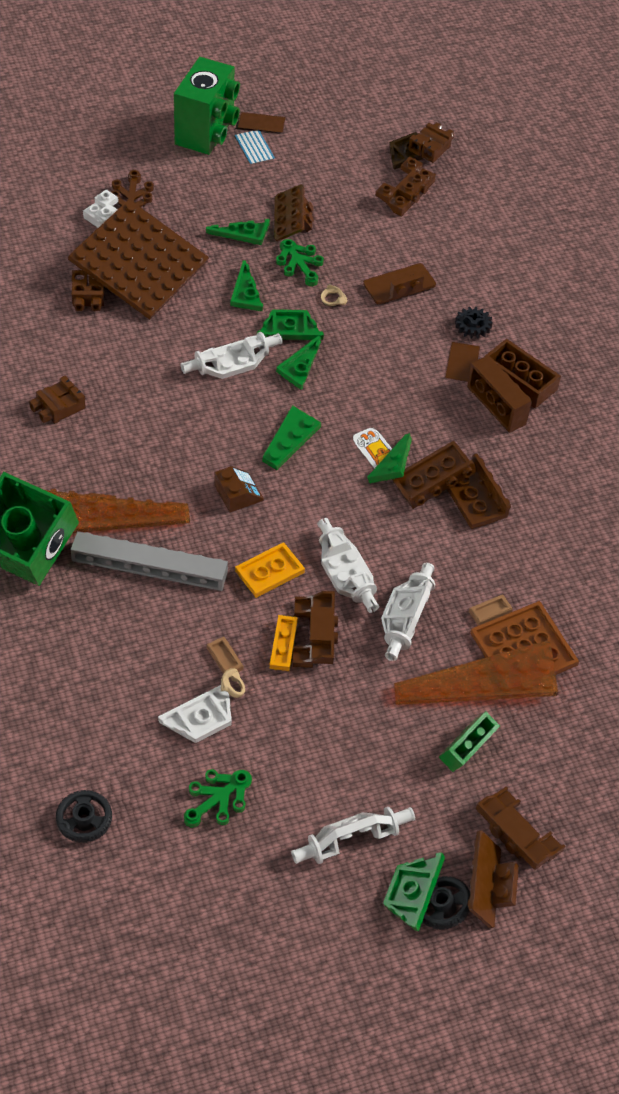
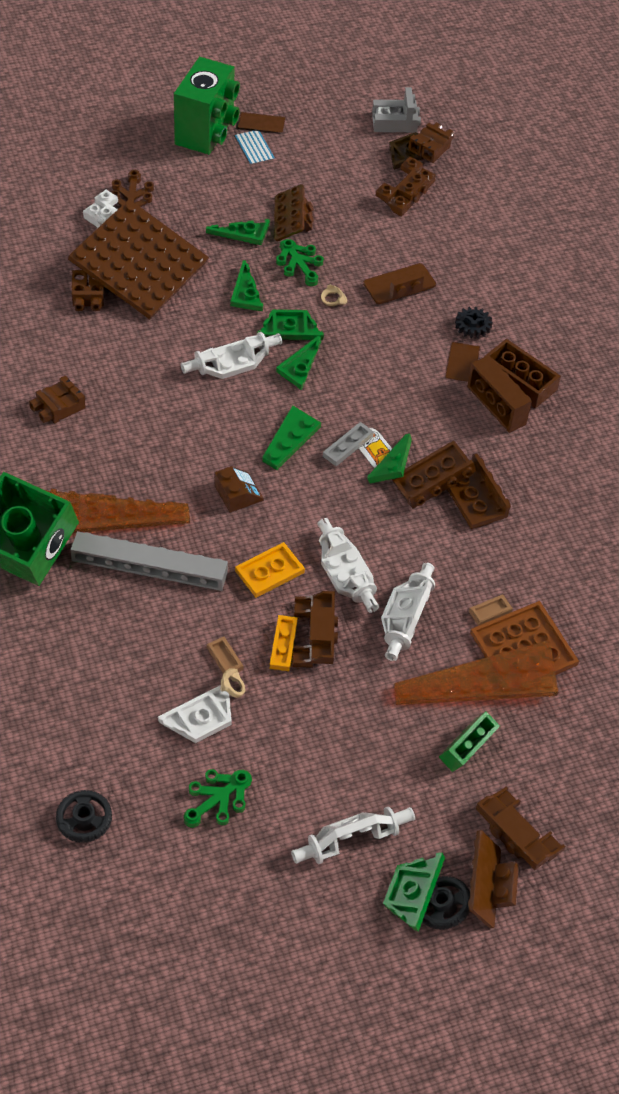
(348, 444): none -> light grey plate
(396, 114): none -> light grey brick

